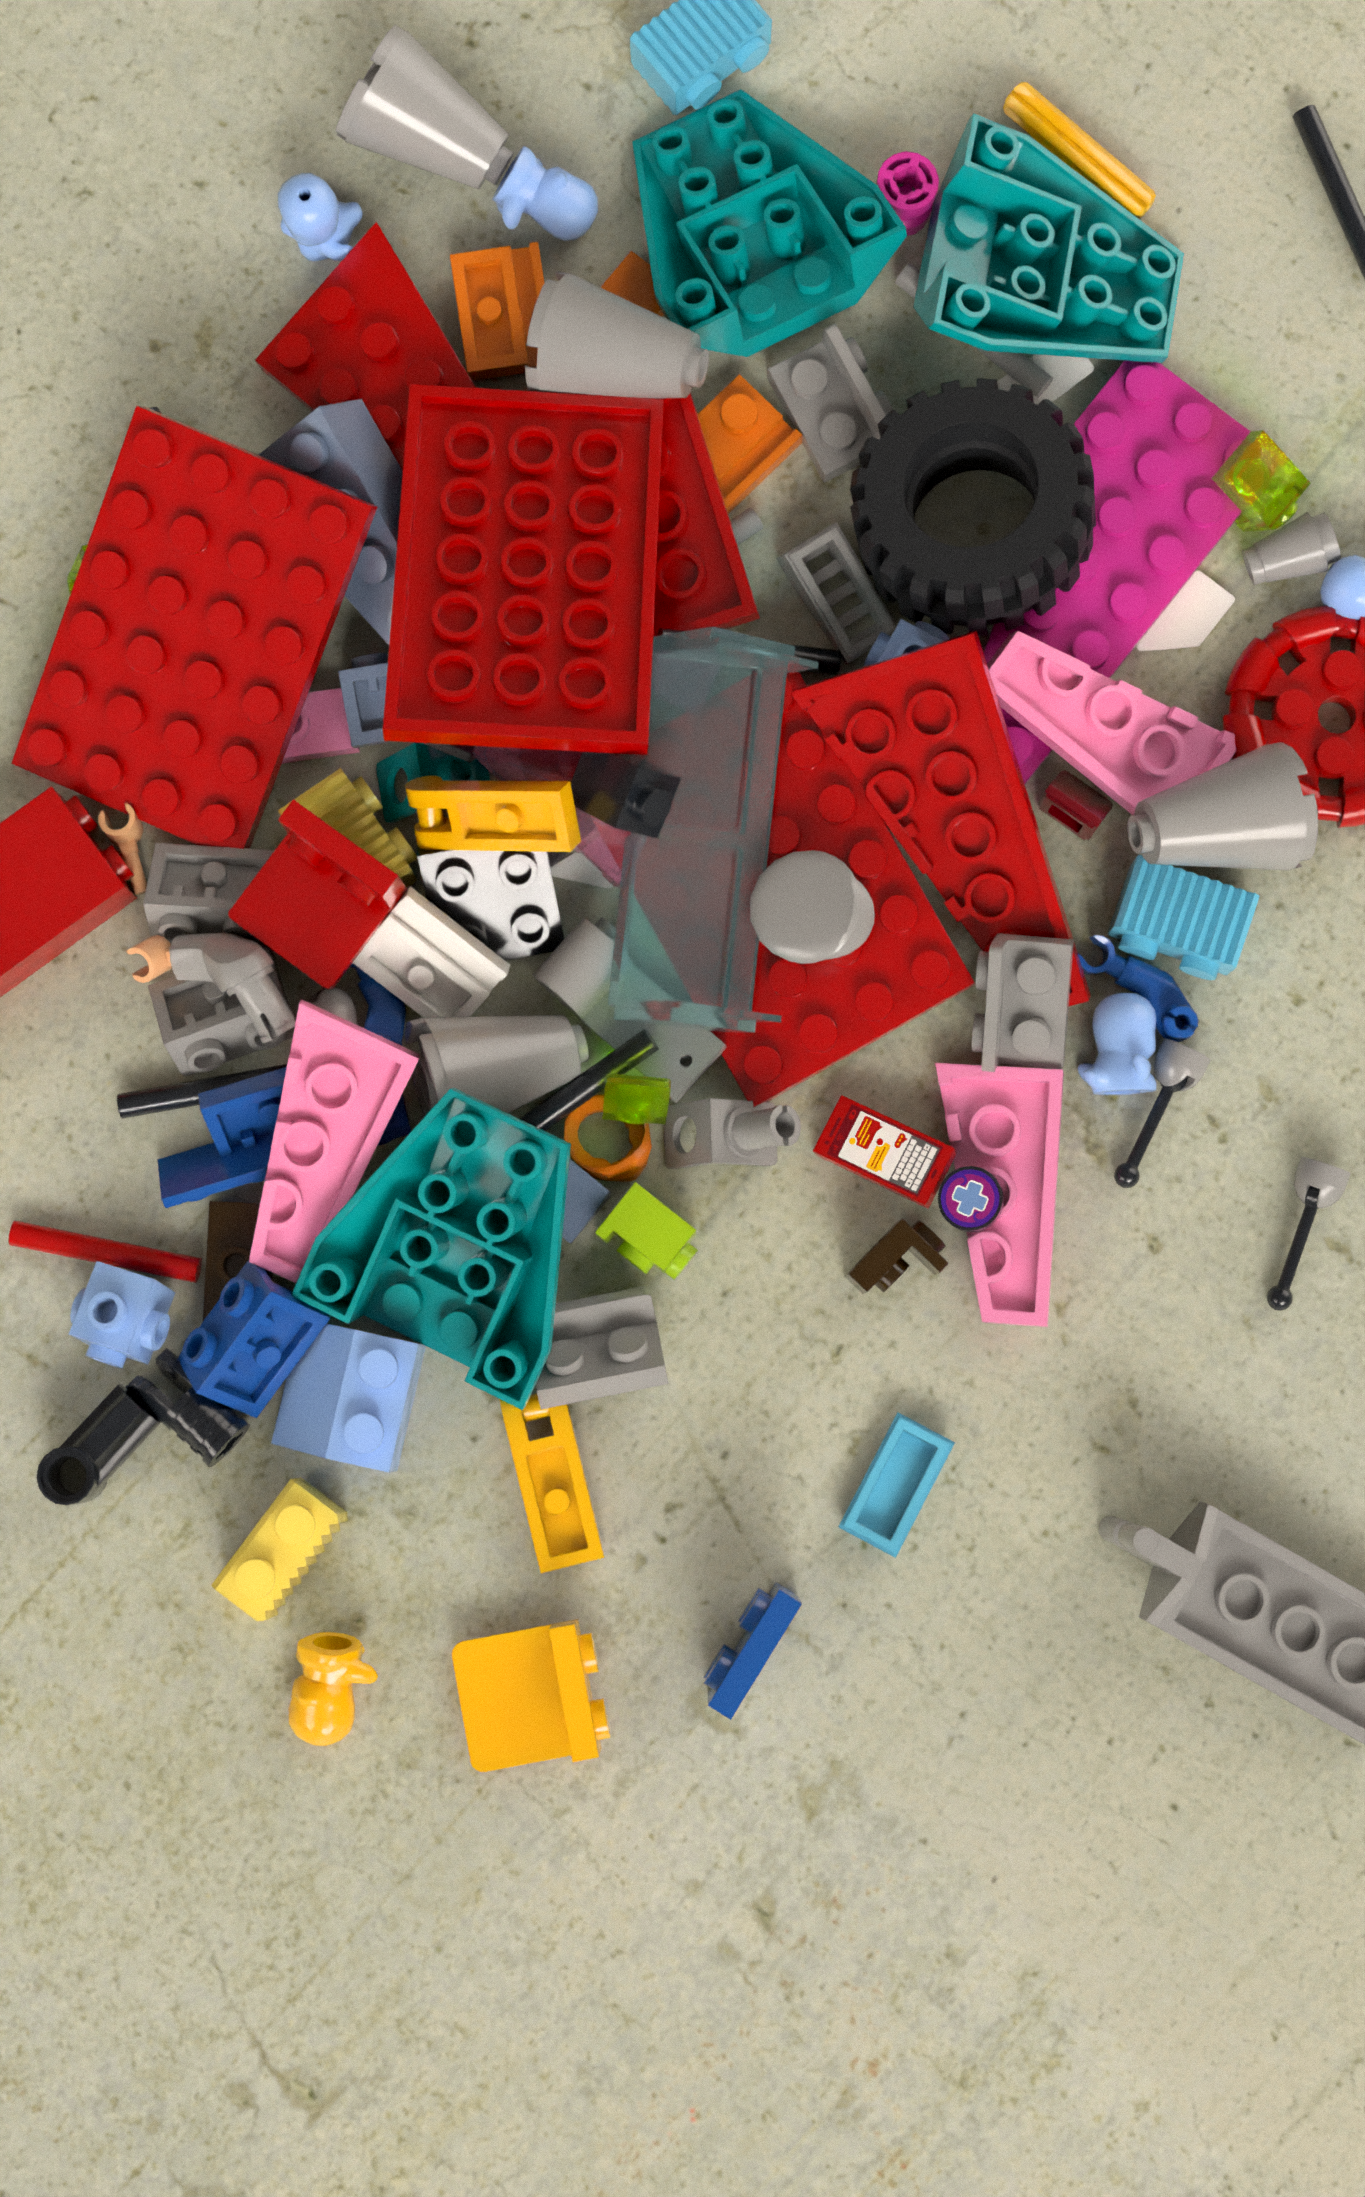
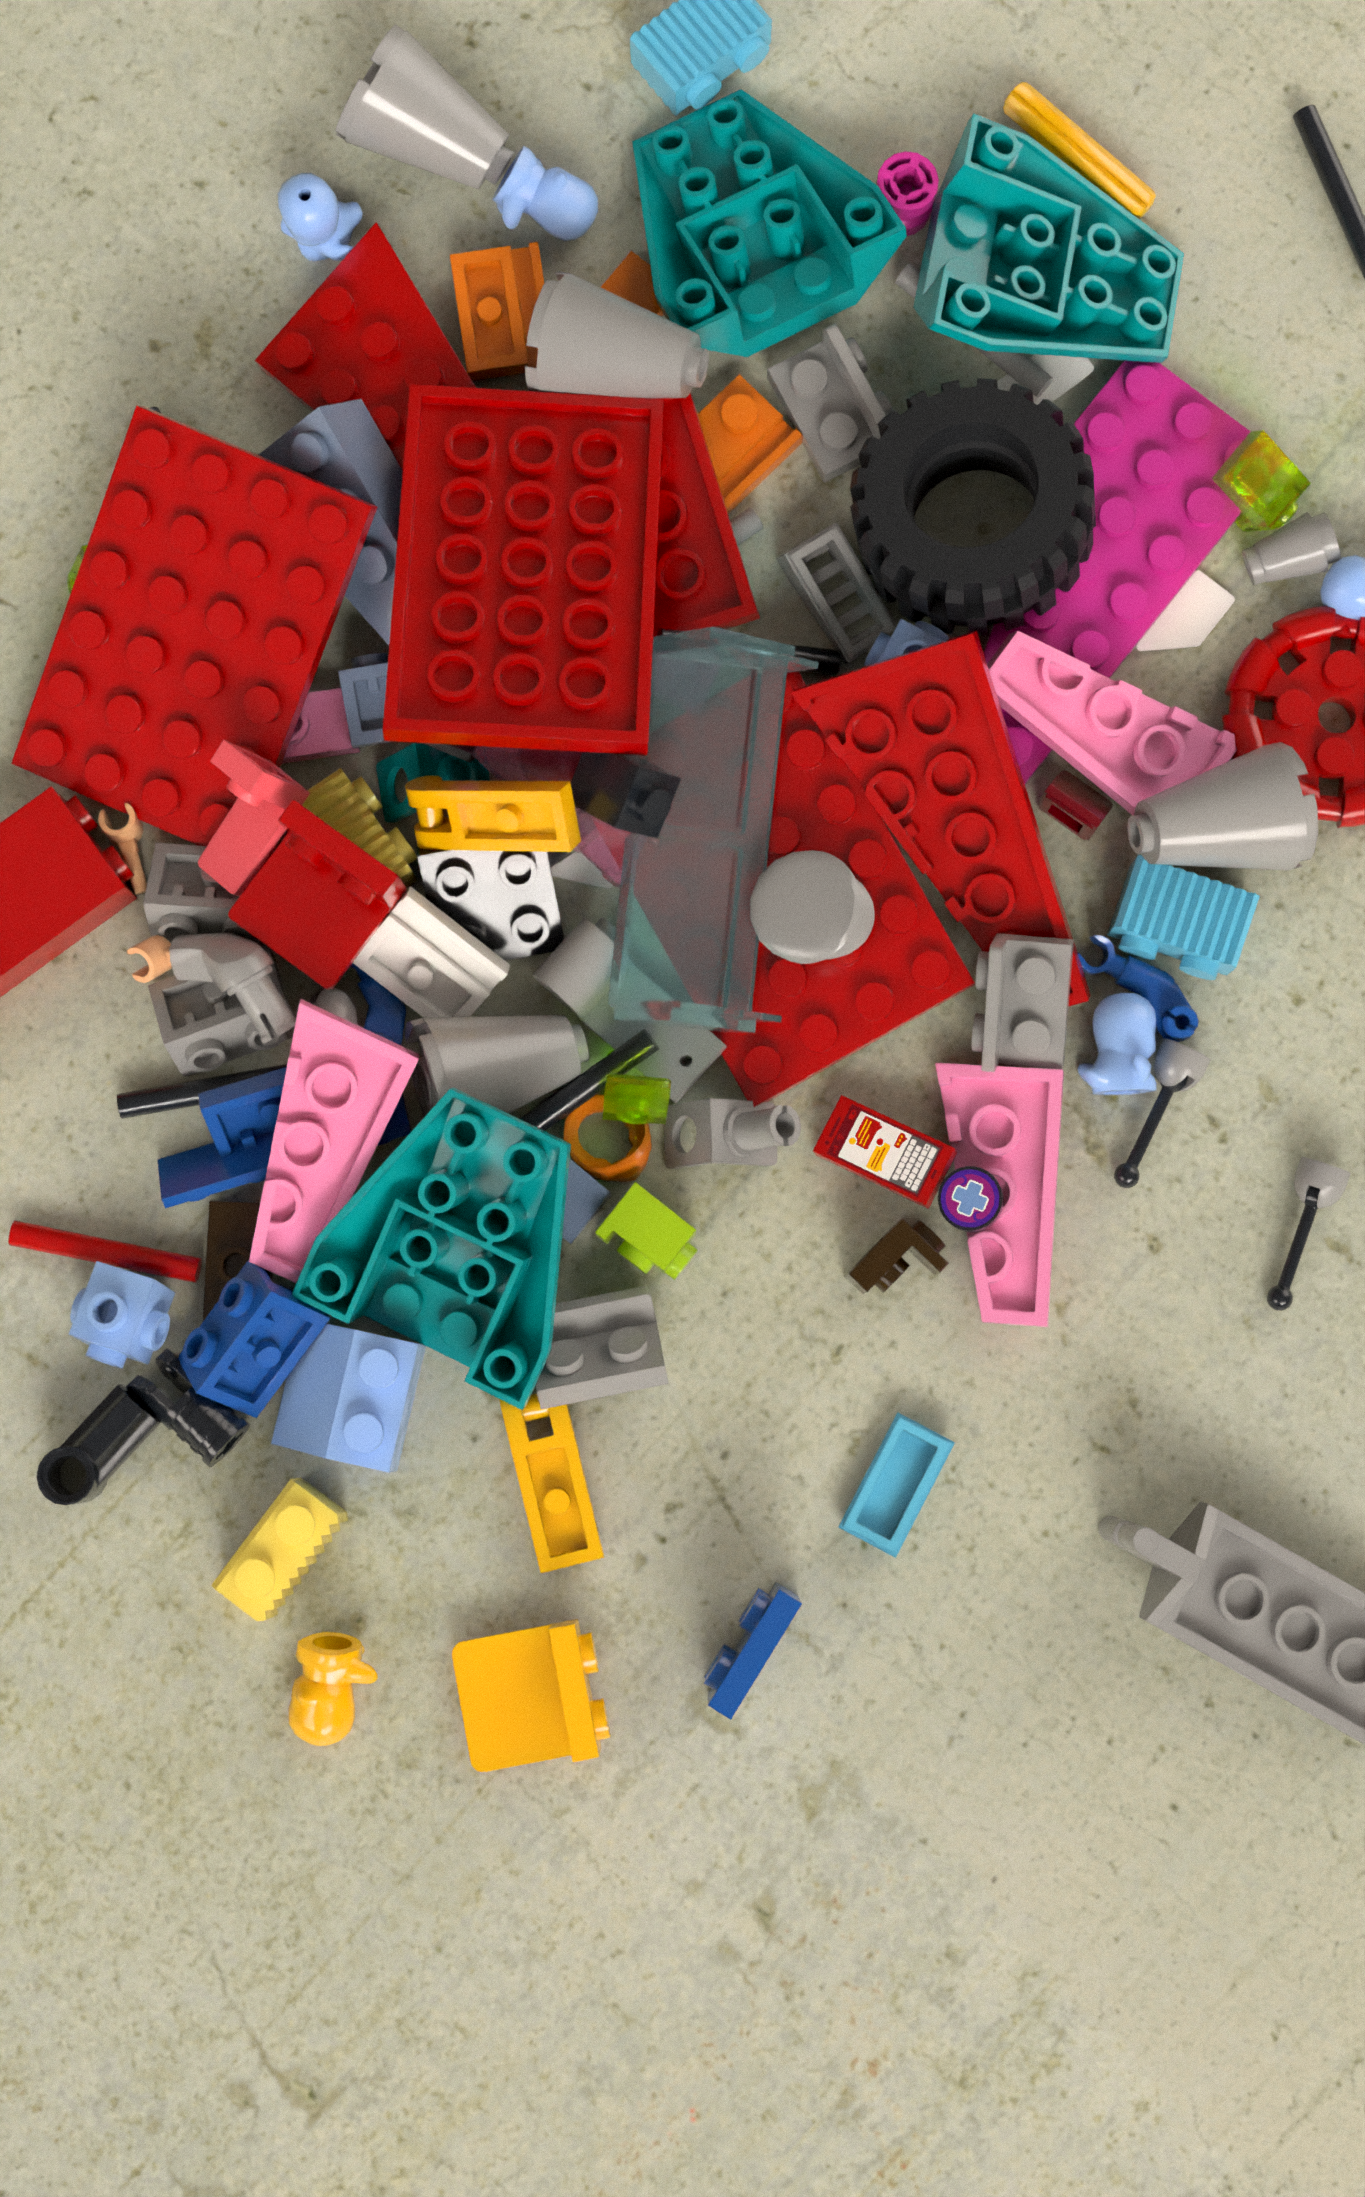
(252, 823): none -> coral bracket

